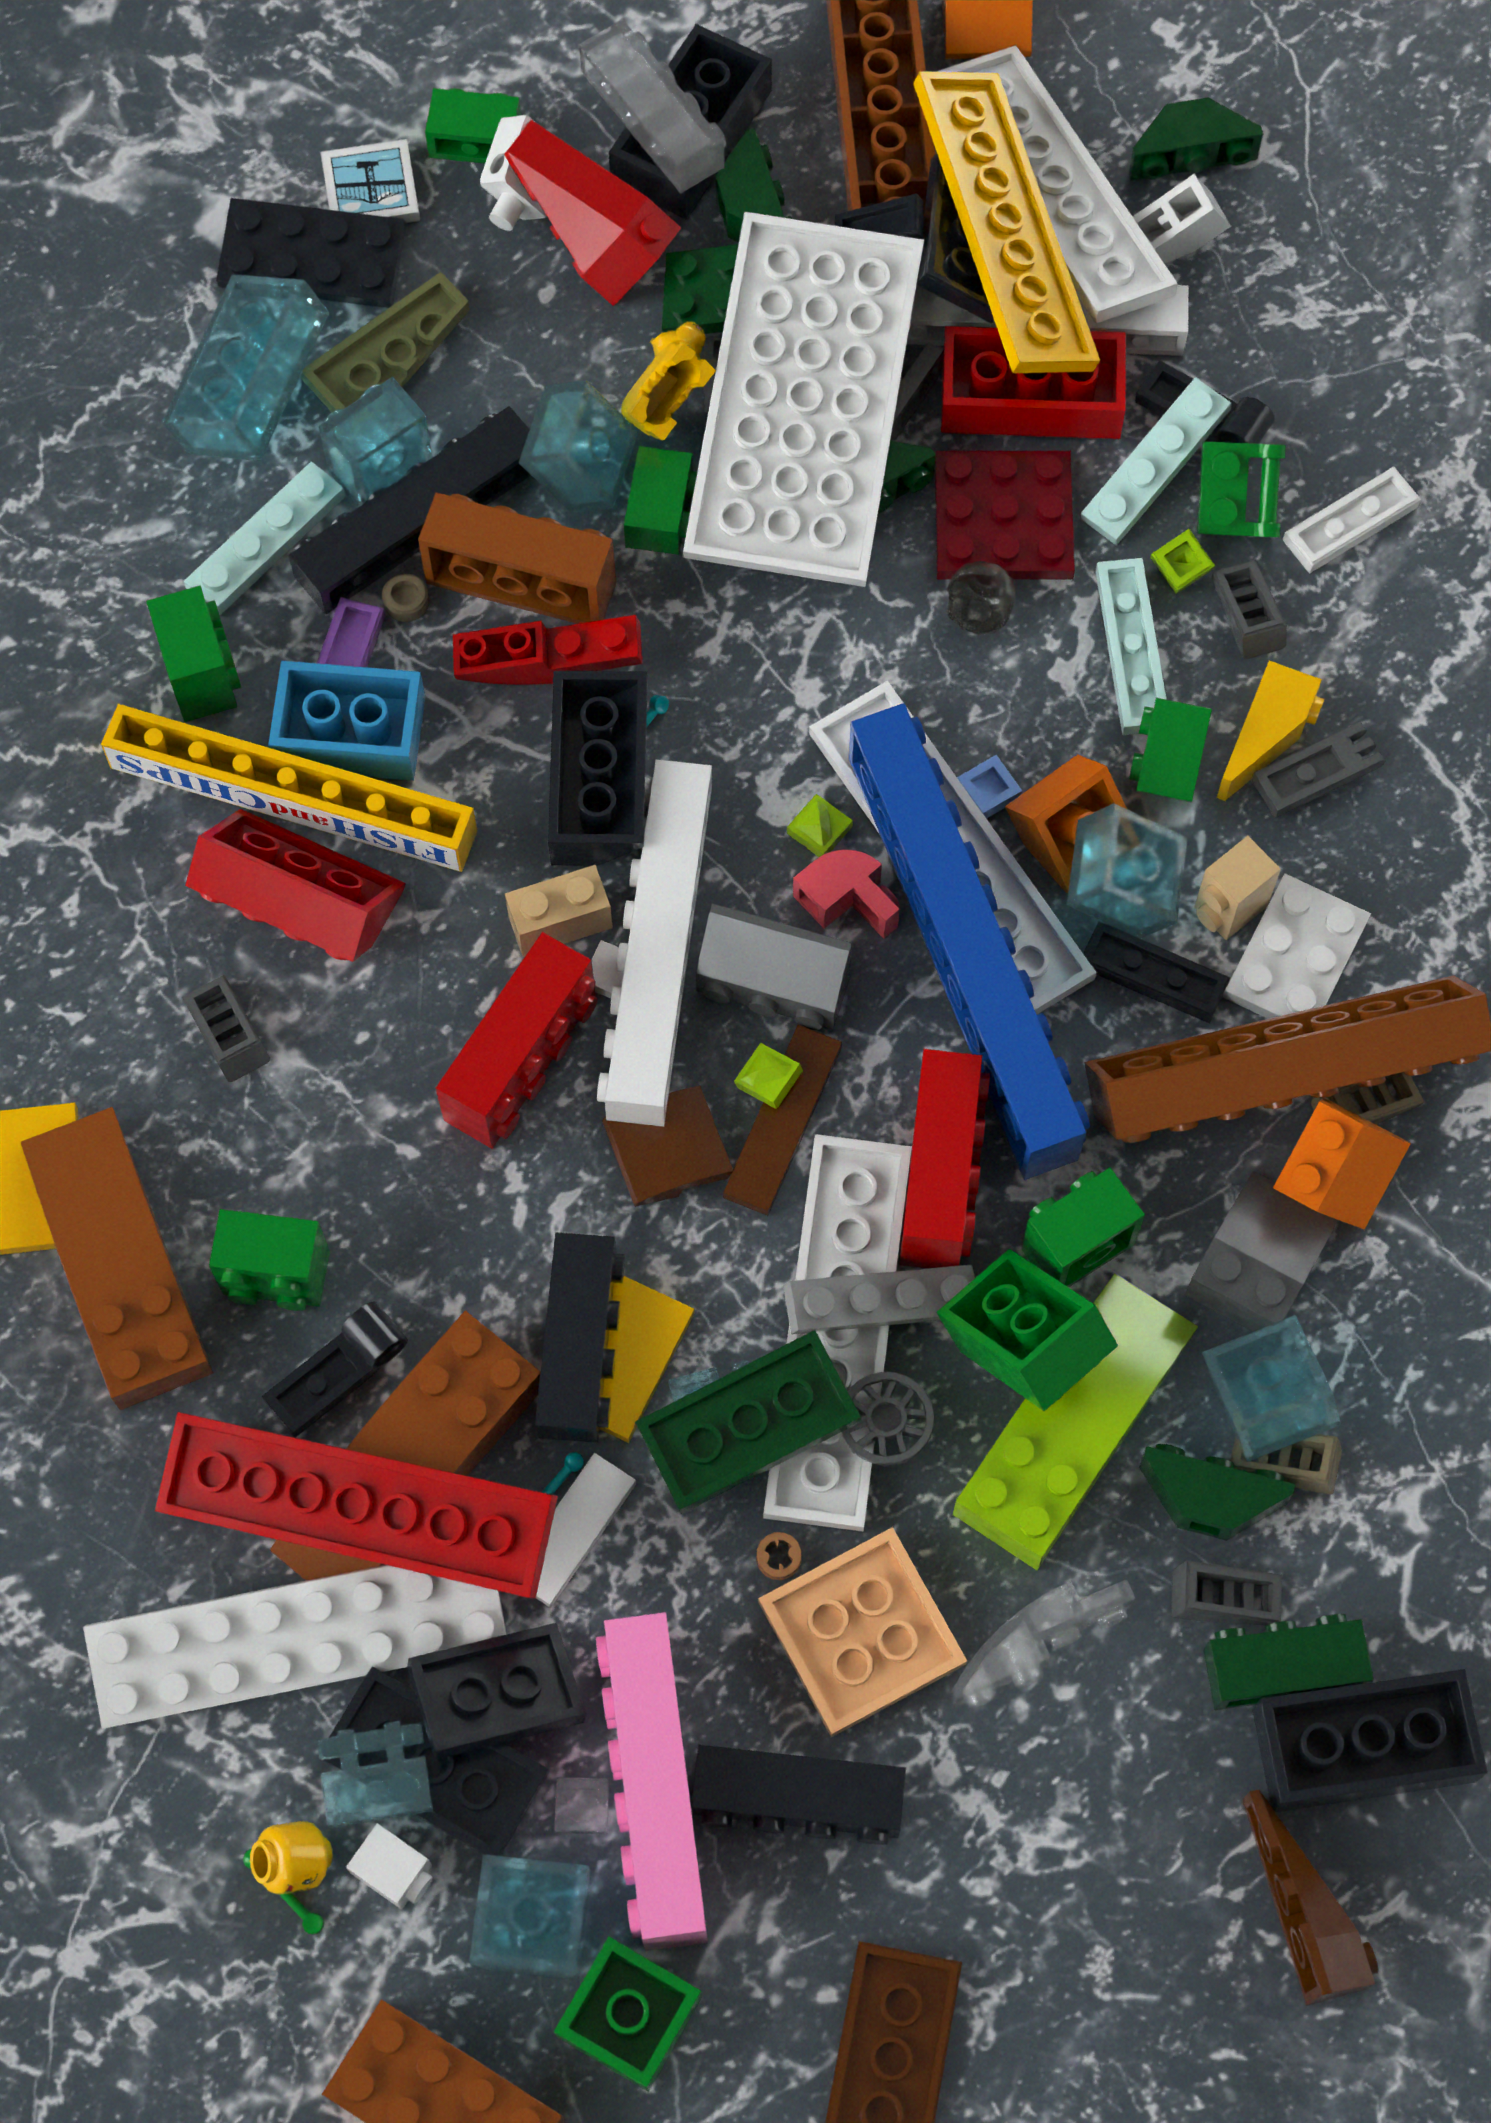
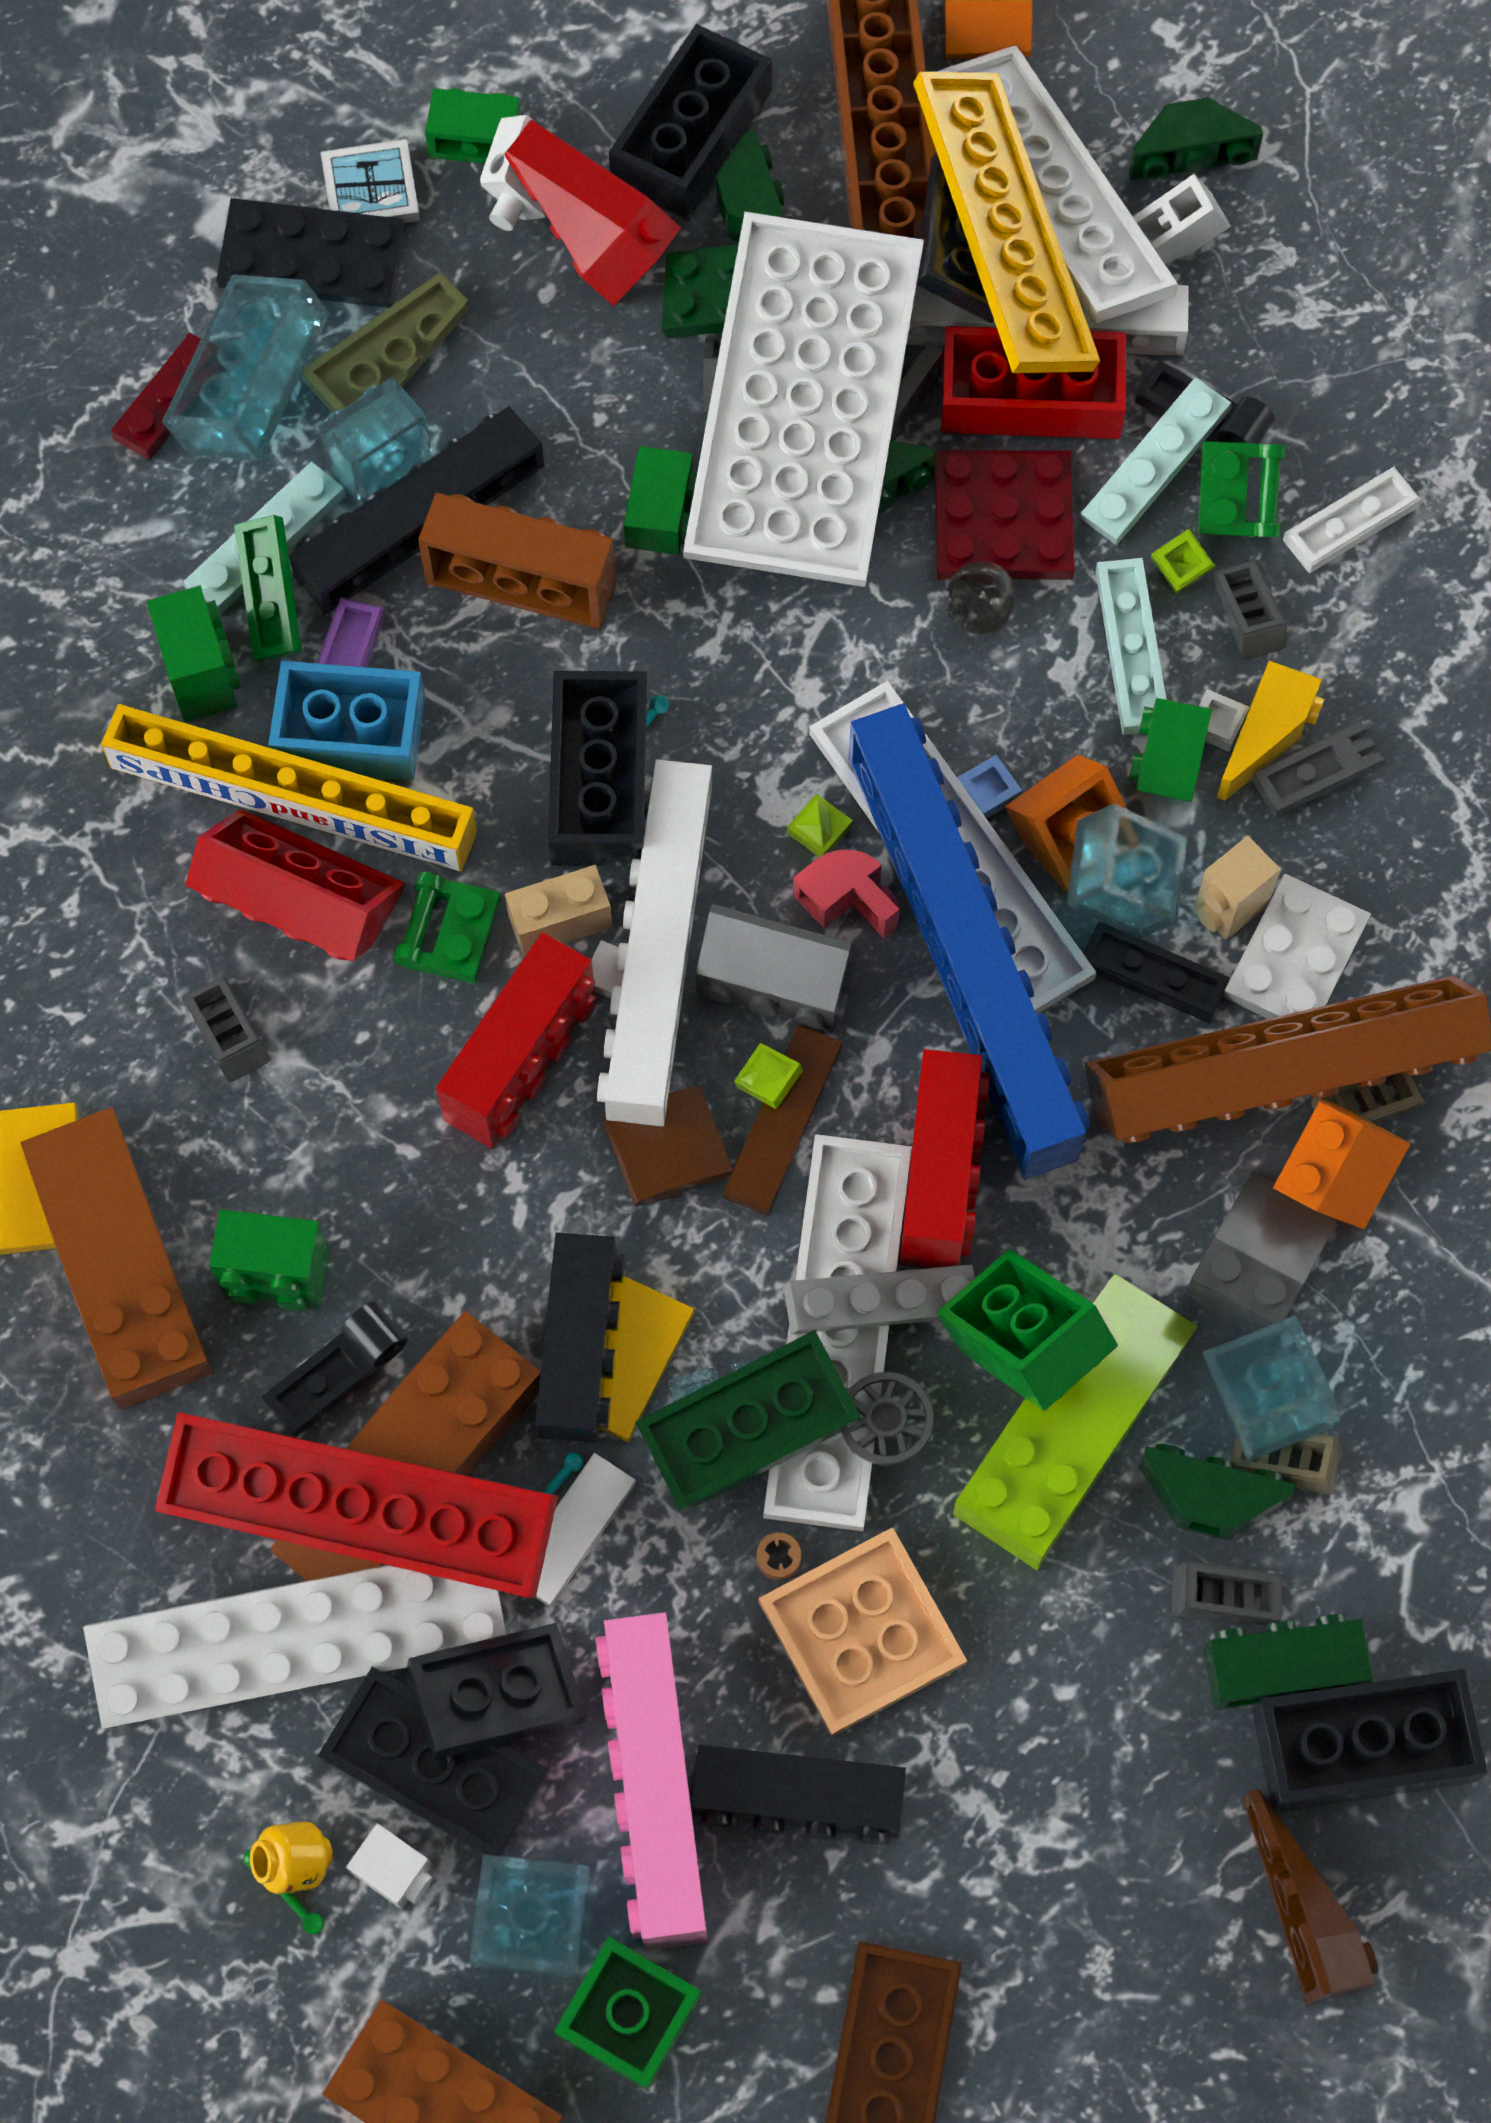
(142, 423): none -> dark red plate
(268, 588): none -> green plate
(374, 1790): clear light blue plate -> none
(405, 597): dark tan tile -> none
(462, 933): none -> green plate
(532, 652): red slope -> none
(579, 446): clear light blue brick -> none
(582, 1805): clear plate -> none
(653, 105): clear brick -> none
(667, 380): yellow animal -> none
(893, 217): black tile -> none
(1018, 1647): clear slope -> none
(1082, 1228): green brick -> none
(1225, 719): none -> white tile

